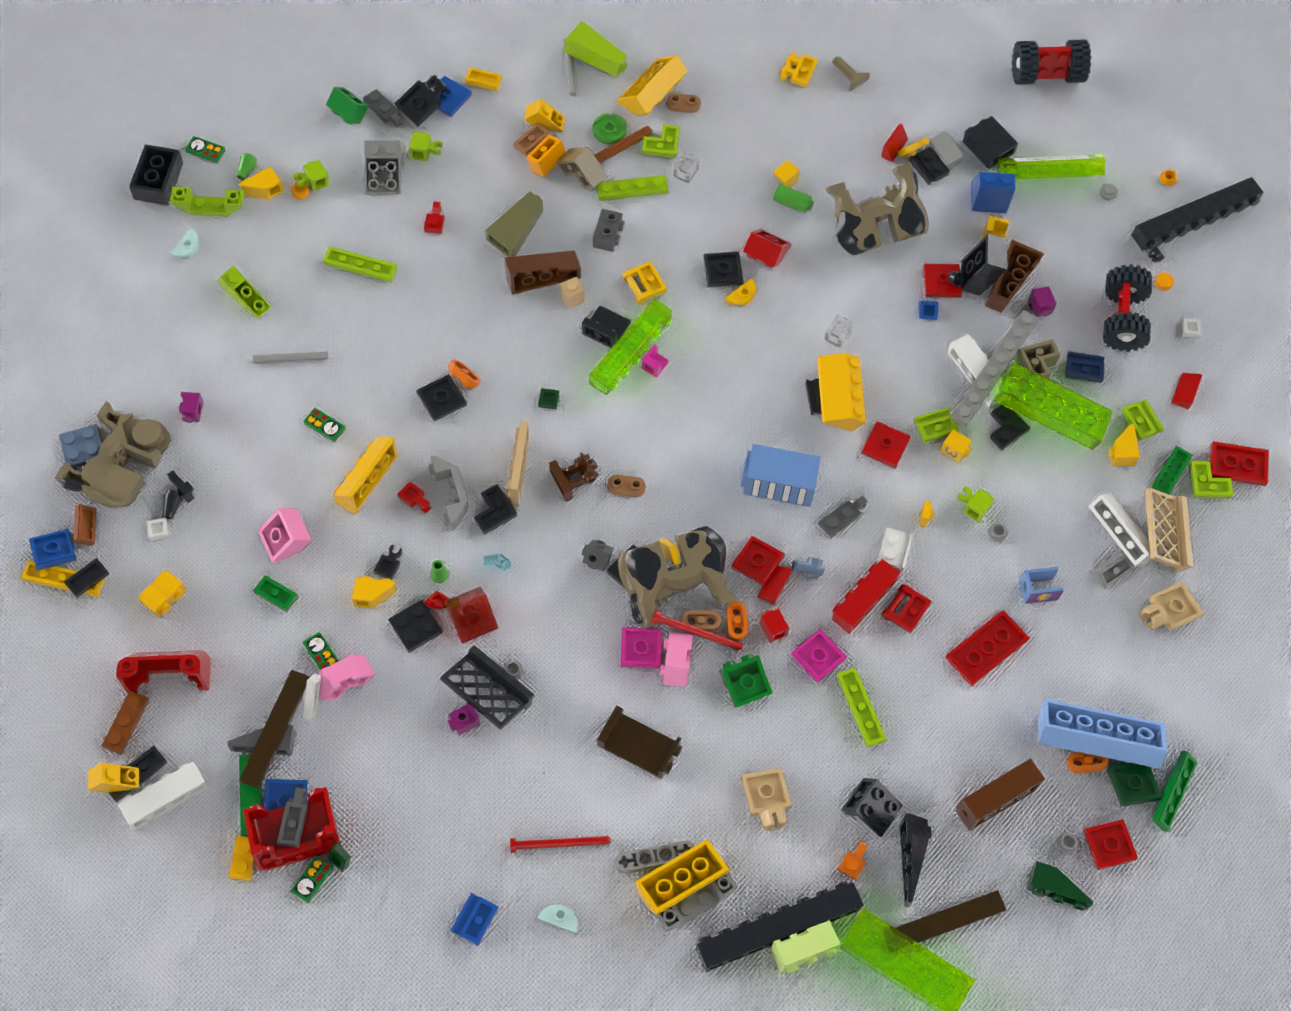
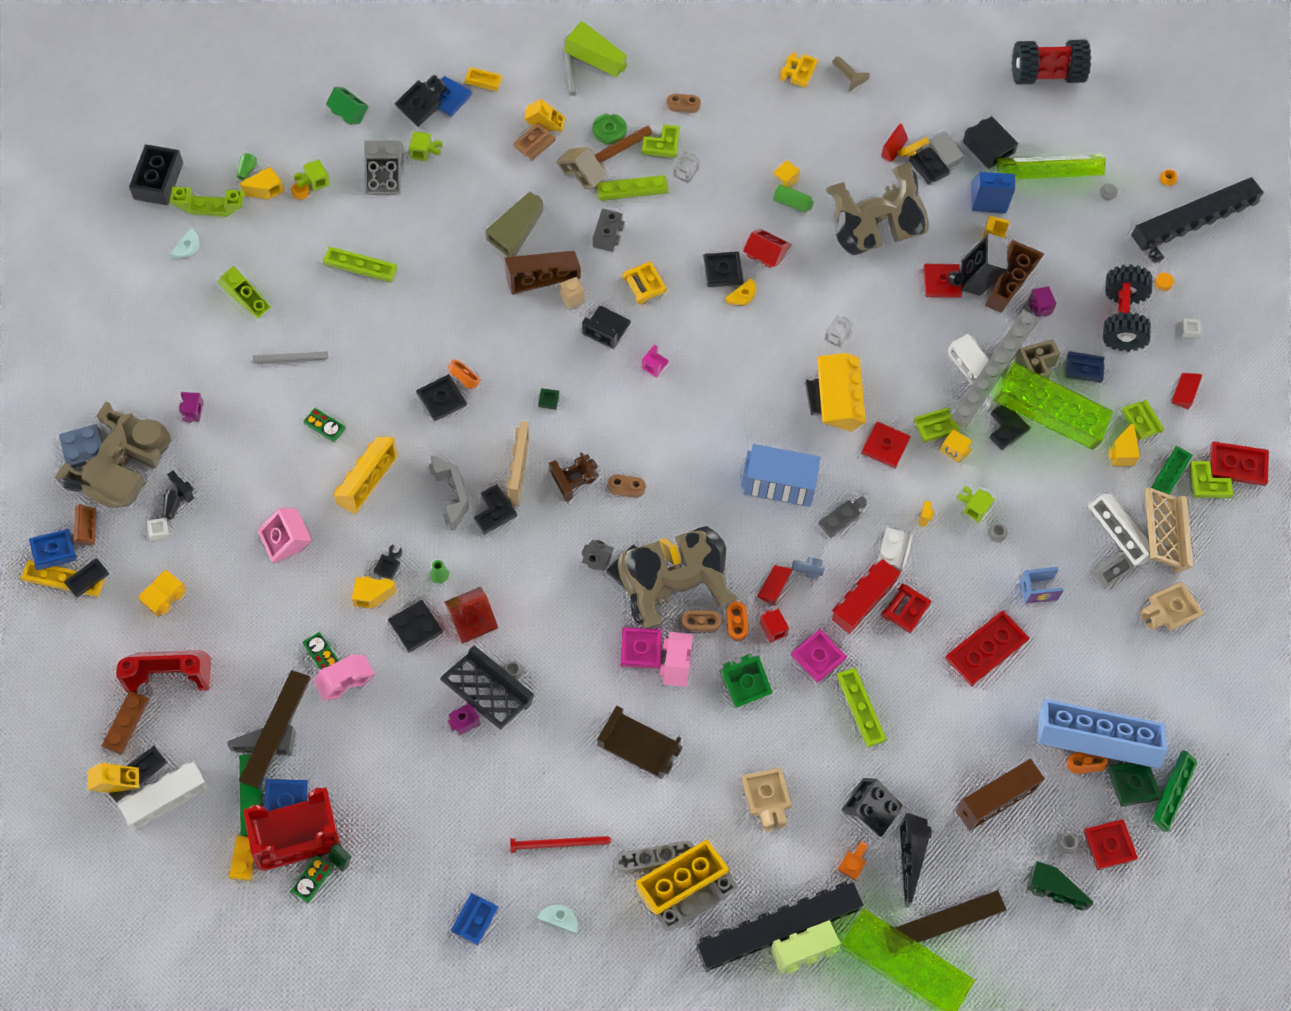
(205, 149): tile -> none
(275, 593): green plate -> none
(293, 820): dark grey hinge -> none
(311, 696): white plate -> none
(382, 108): dark grey hinge -> none
(414, 496): red plate -> none
(434, 222): red plate -> none
(436, 601): red tile -> none
(497, 559): clear light blue arm -> none
(545, 155): light orange brick -> none
(630, 347): clear neon green brick -> none
(653, 85): yellow slope -> none
(657, 617): red bar -> none
(758, 560): red plate -> none
(928, 310): blue slope -> none

